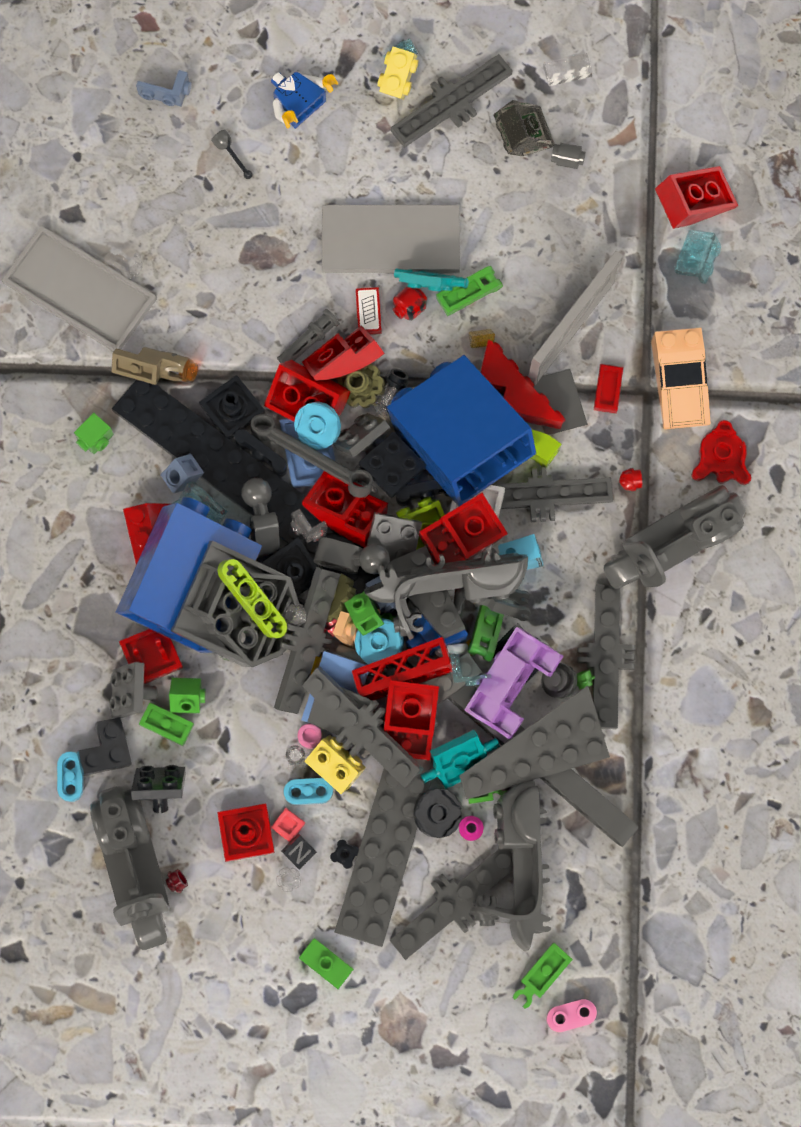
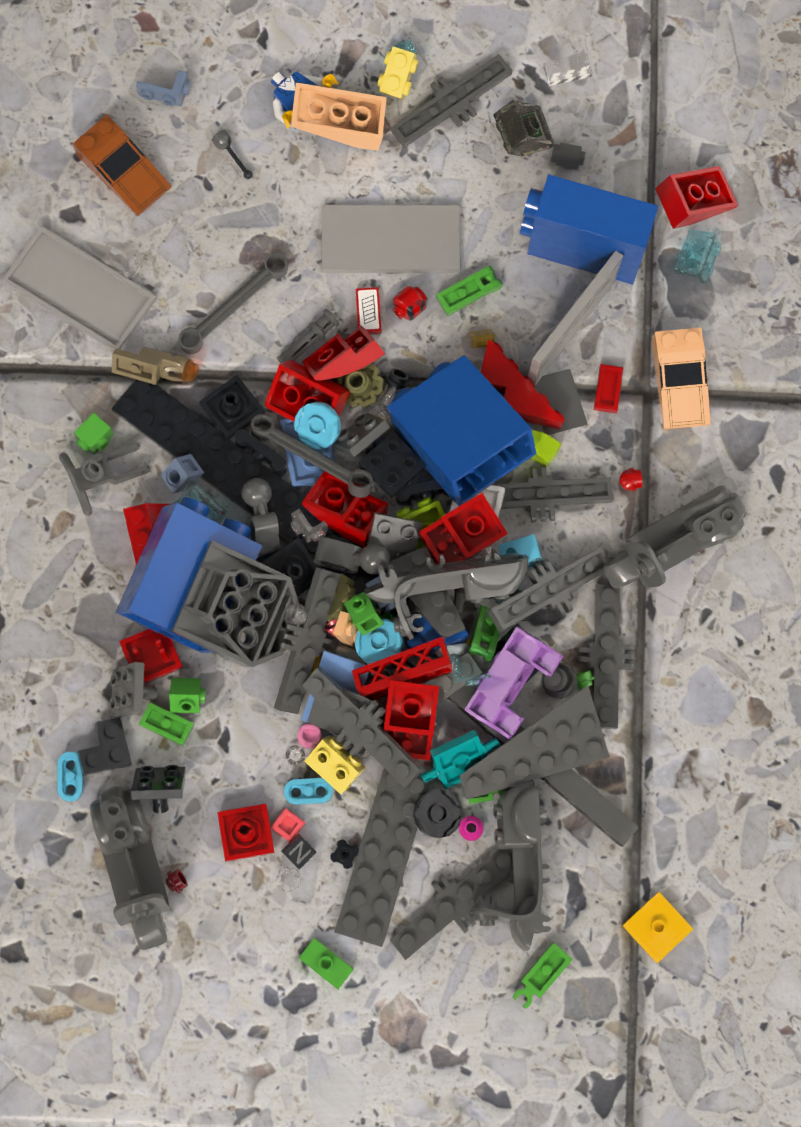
(97, 473): none -> dark grey piece
(121, 165): none -> dark orange slope
(233, 303): none -> dark grey piece
(253, 597): lime beam -> none
(339, 115): none -> light nougat slope
(432, 281): teal plate -> none
(549, 589): none -> dark grey hinge
(571, 1015): bright pink plate -> none
(586, 226): none -> blue brick
(657, 927): none -> yellow plate
(723, 455): red tile -> none

